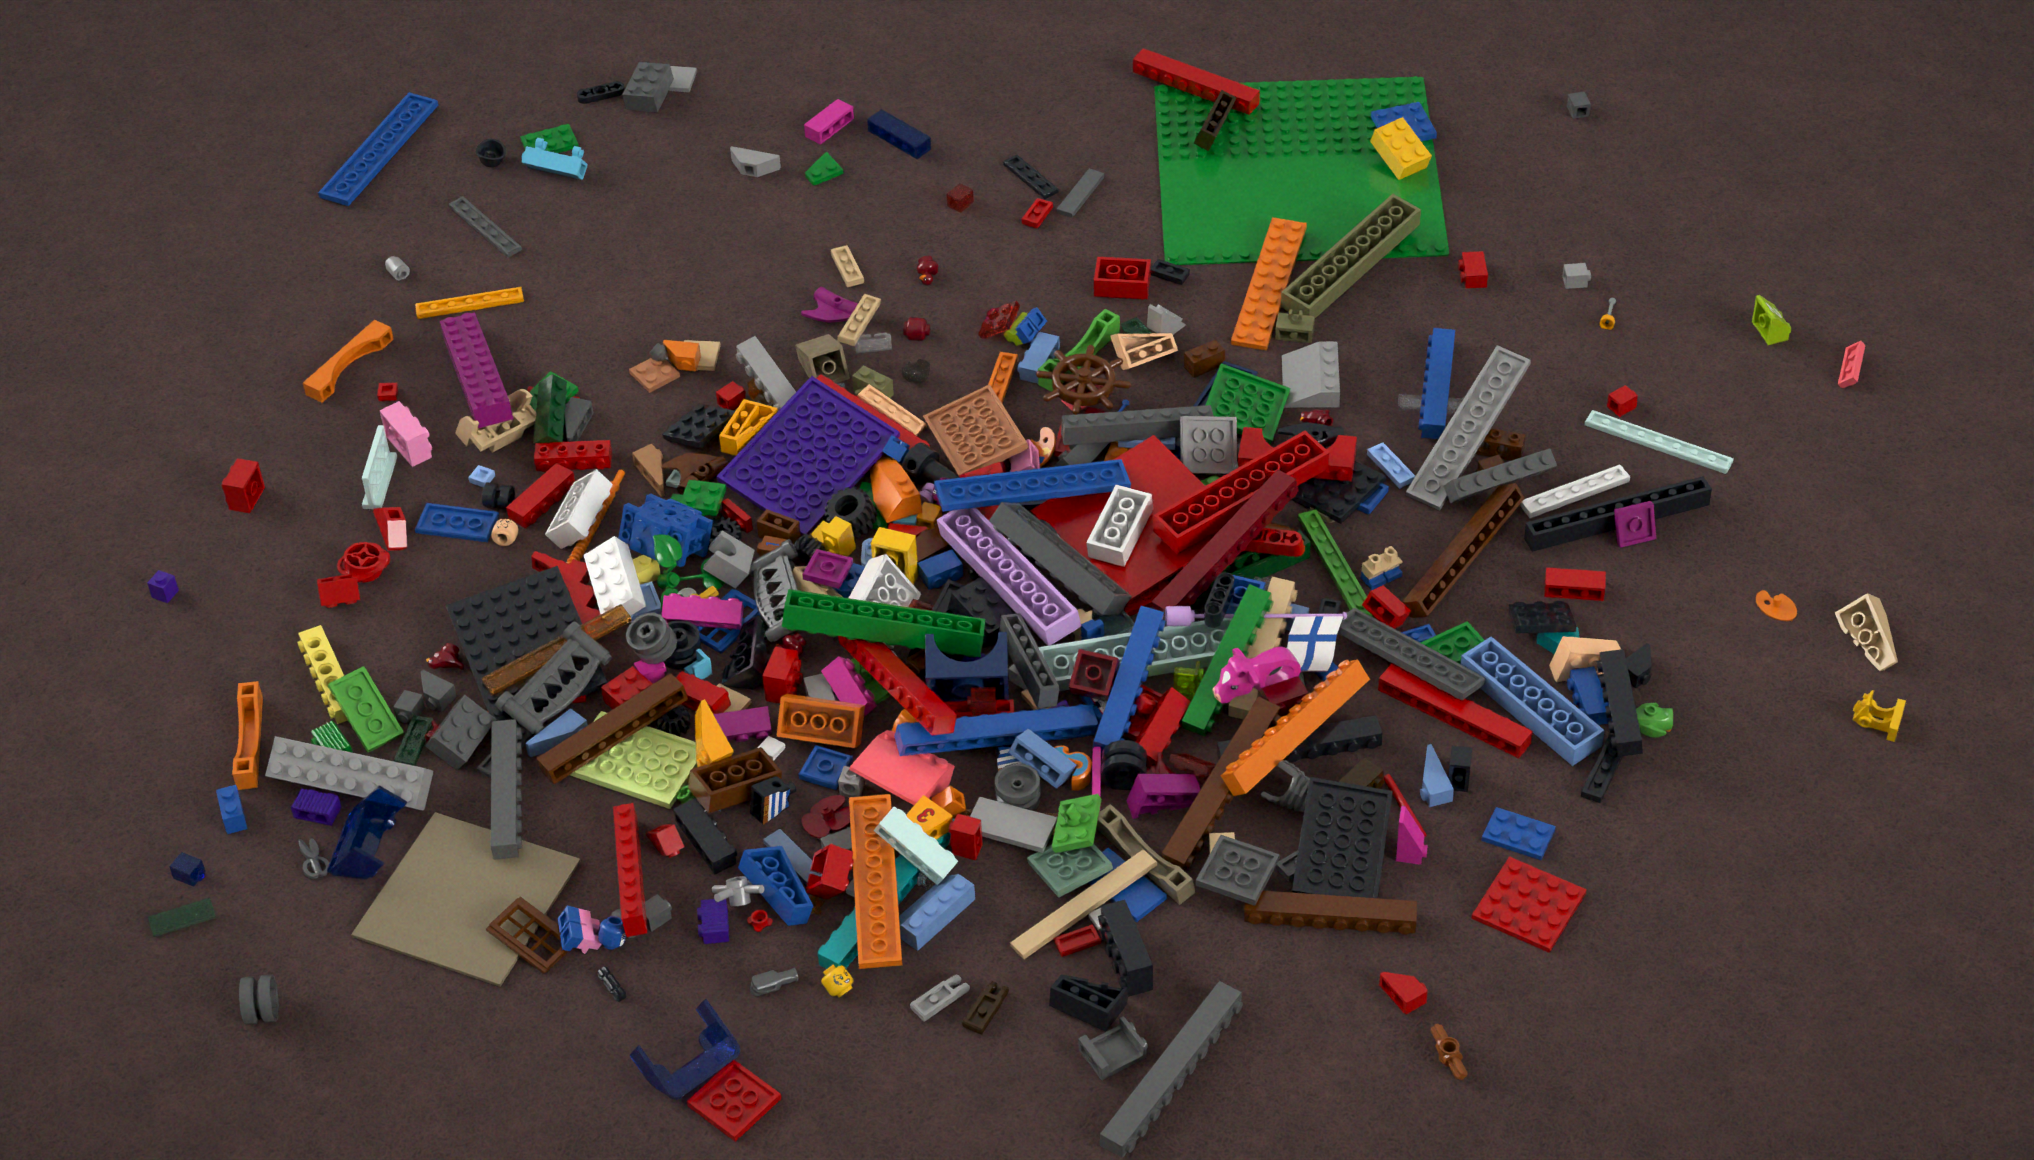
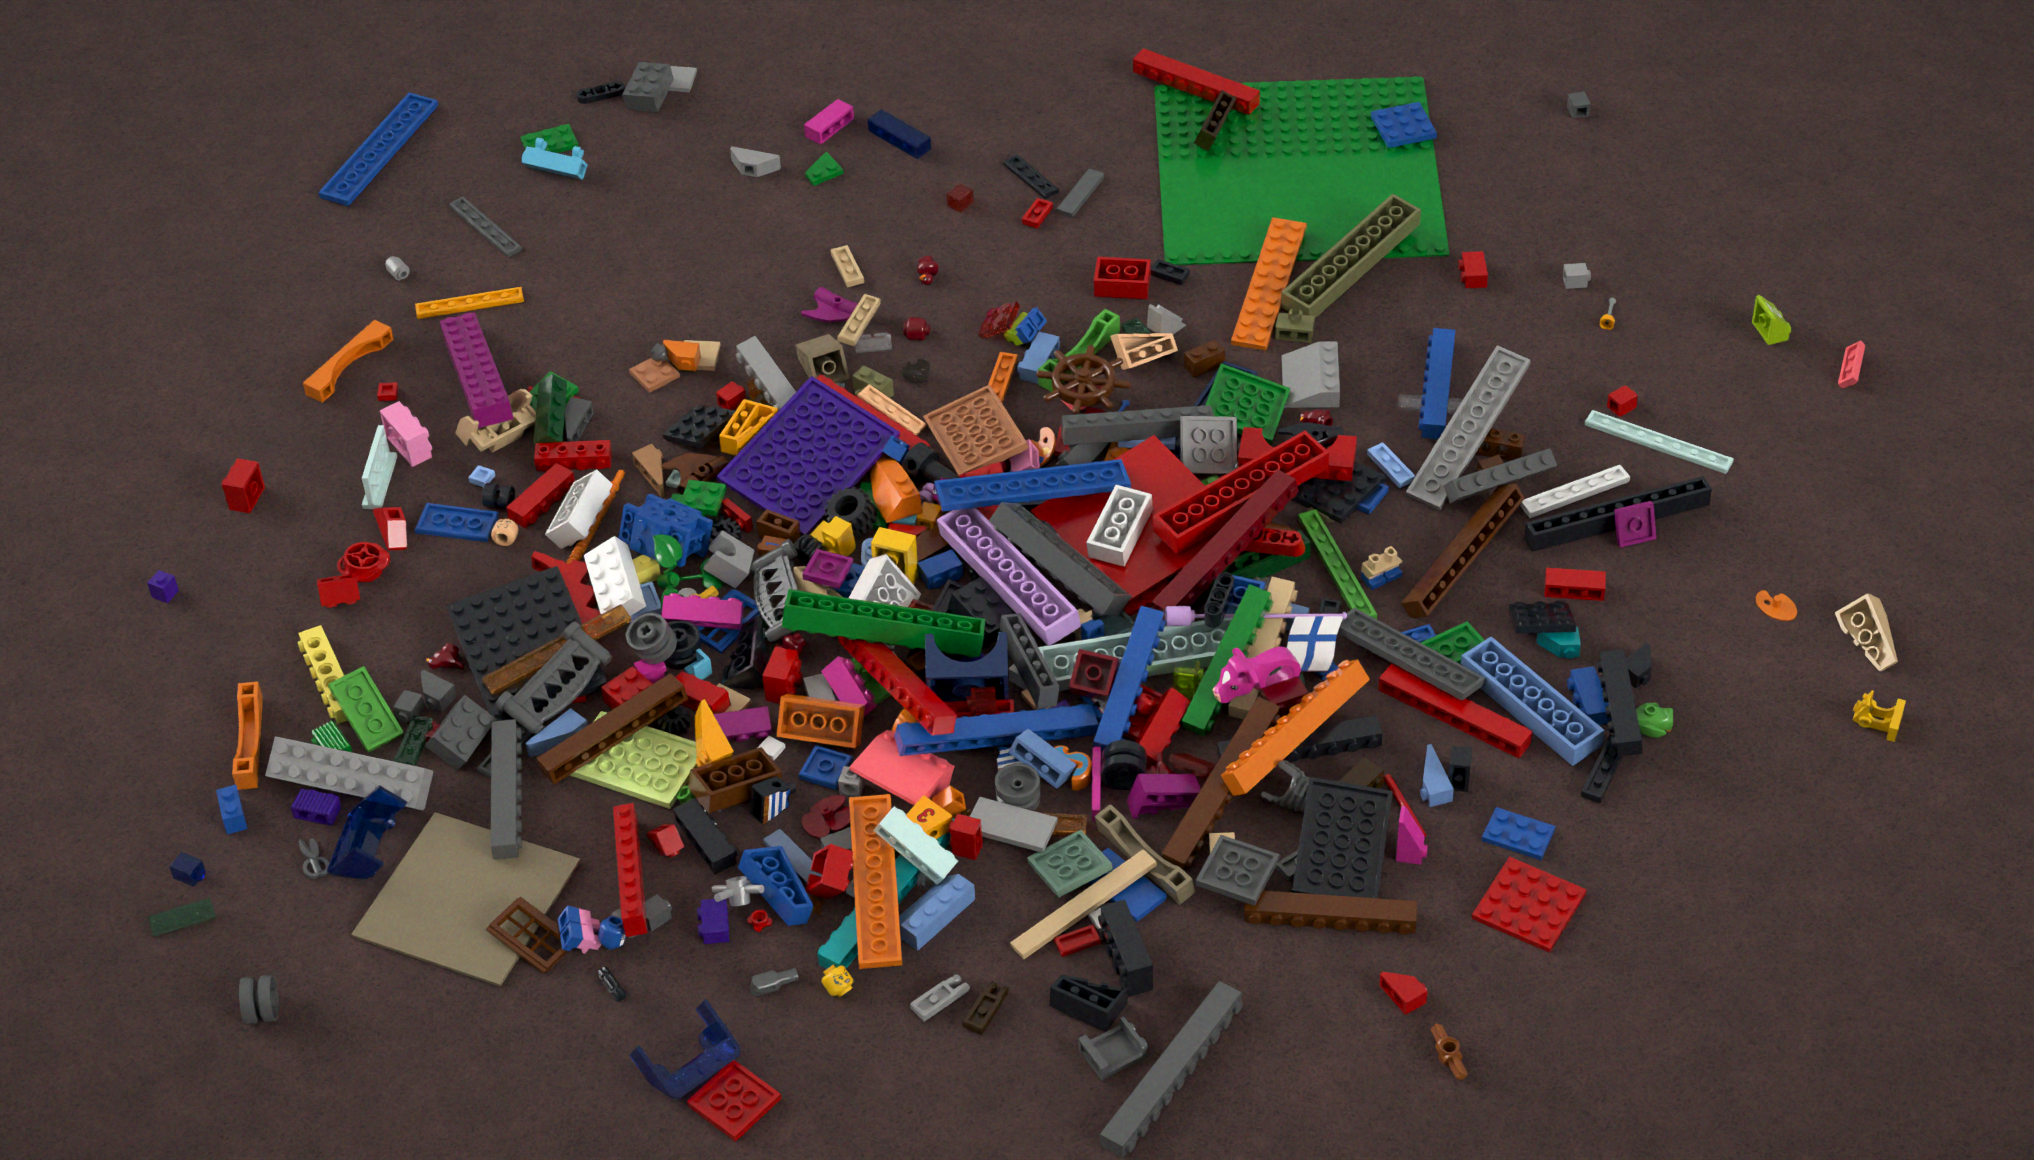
(491, 152): black helmet -> none
(1076, 823): bright green plate -> none
(1386, 607): red brick -> none
(1400, 148): yellow brick -> none
(1577, 654): light nougat wedge -> none

